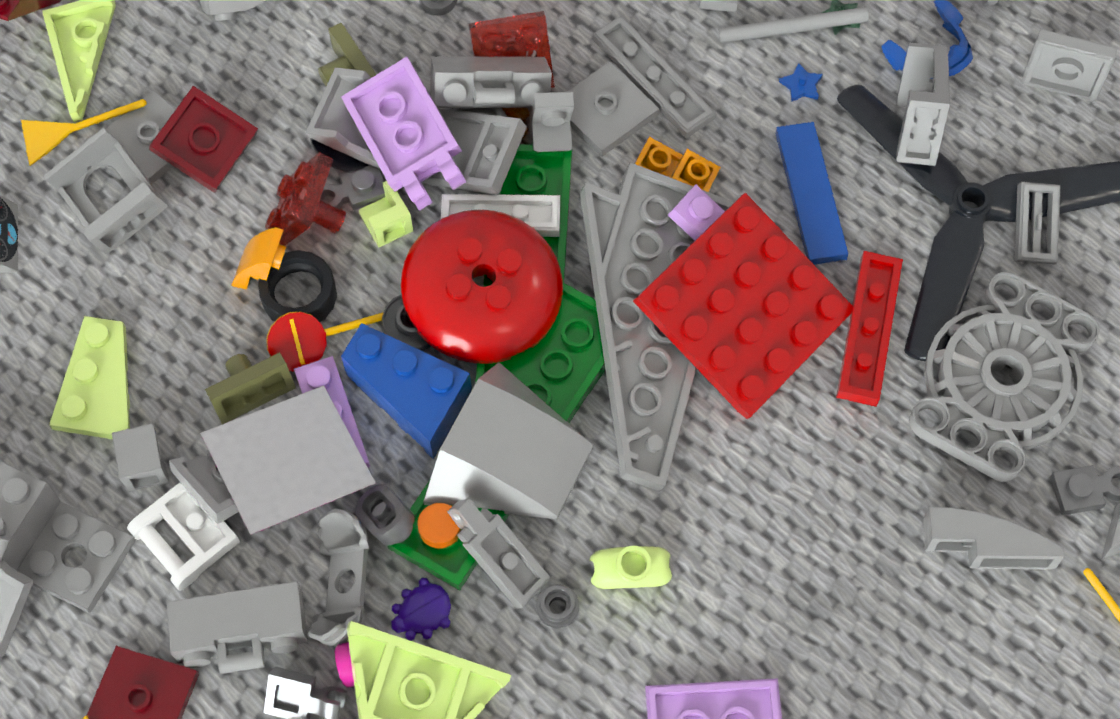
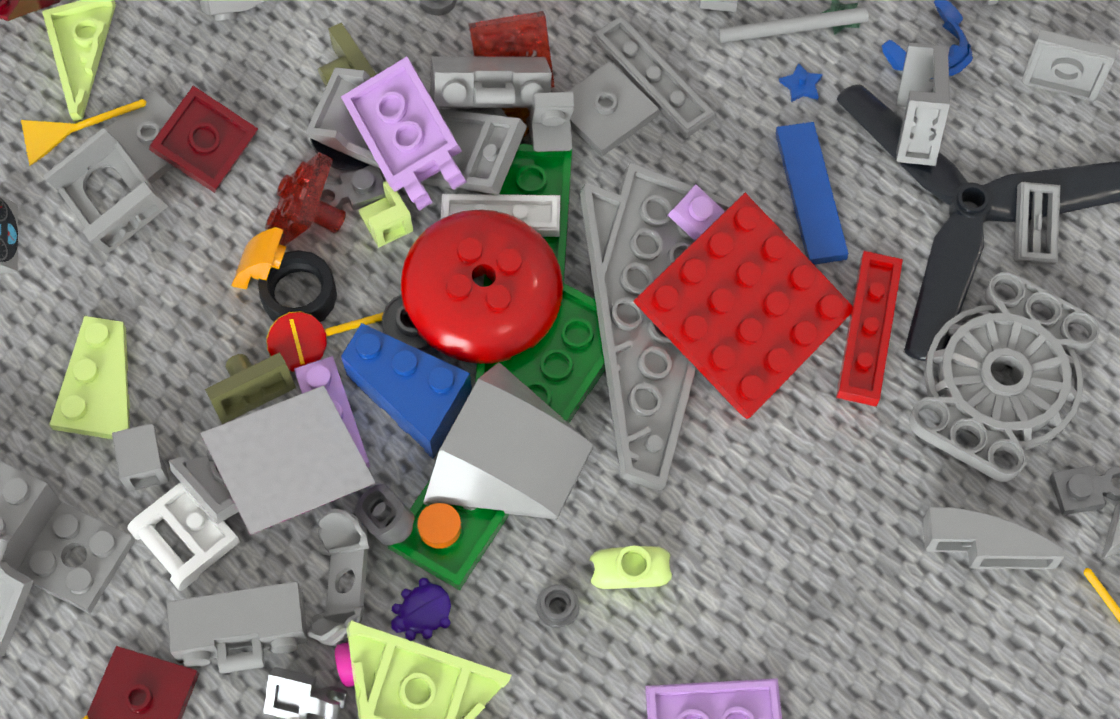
(499, 552): light grey hinge -> none
(687, 168): light orange slope -> none

